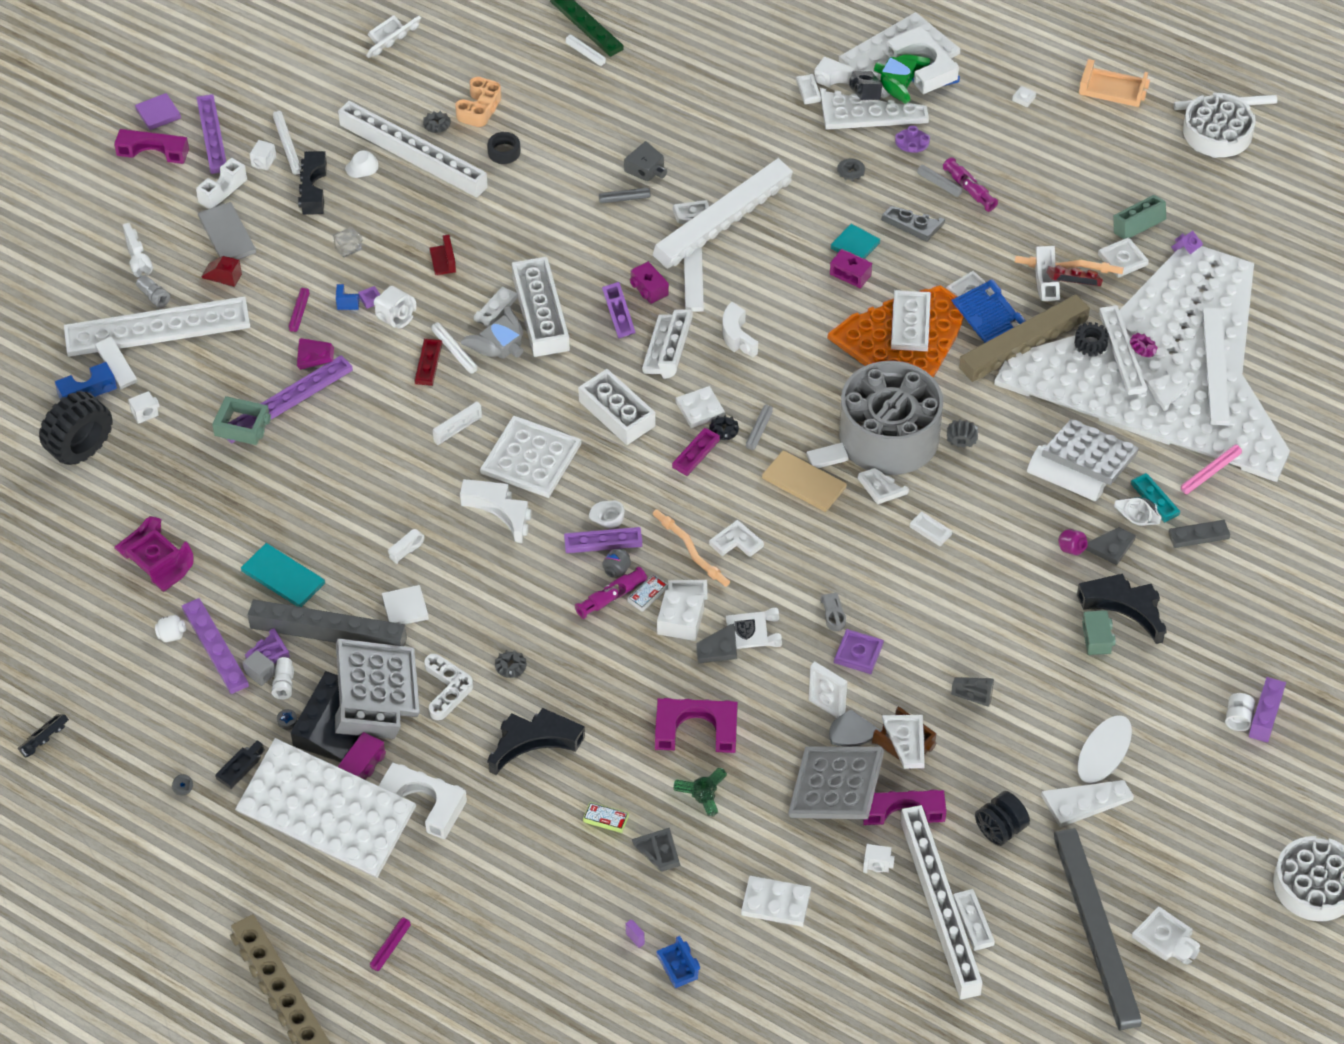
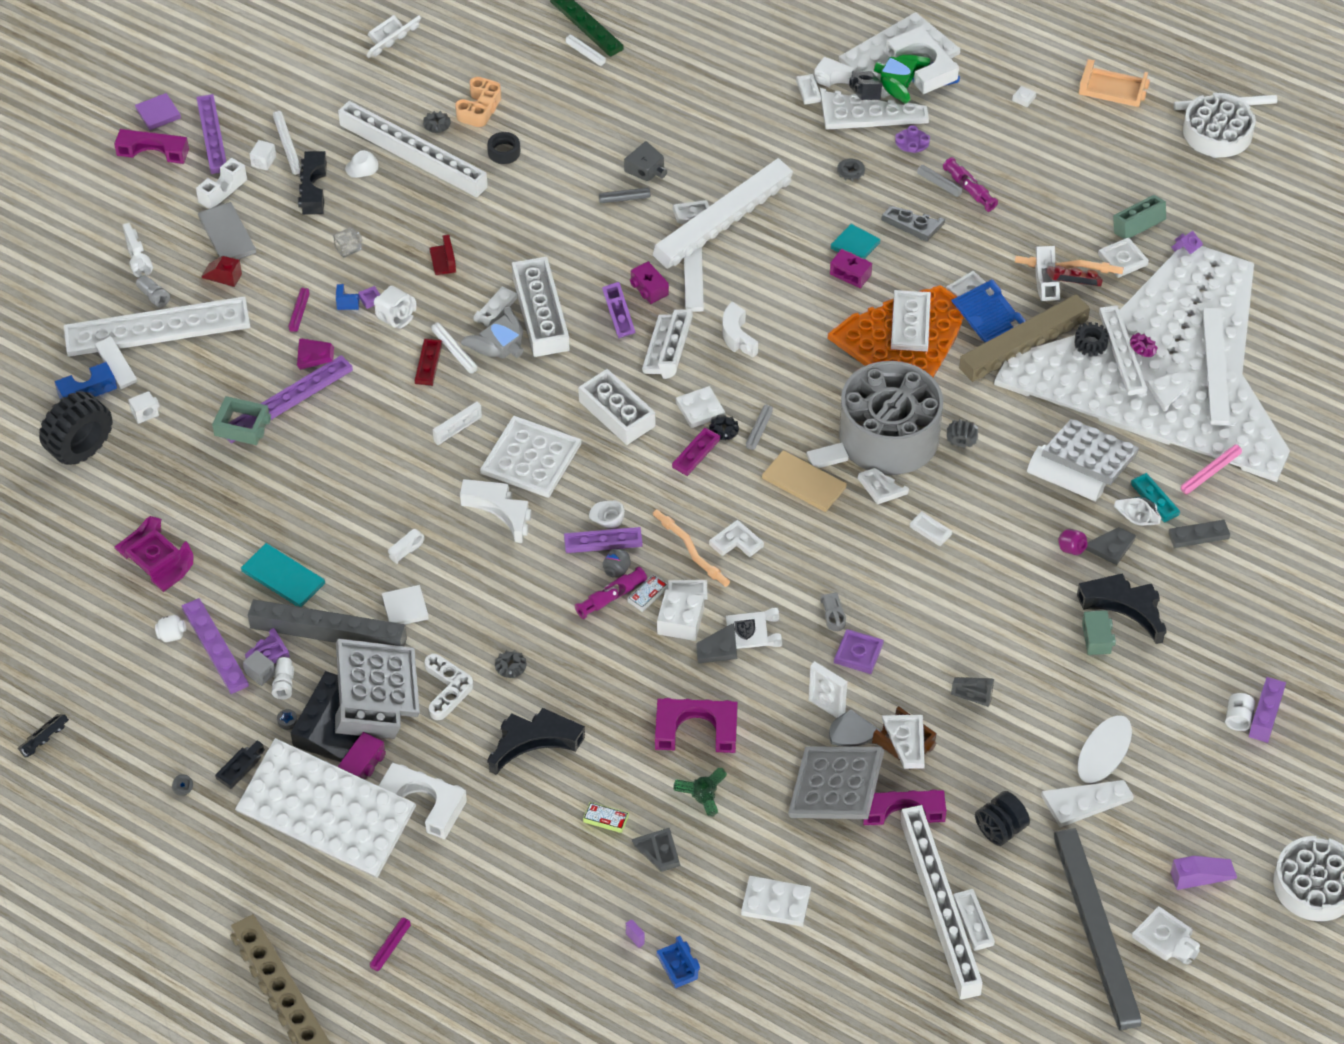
(878, 858): white brick -> none
(1200, 870): none -> medium lavender slope

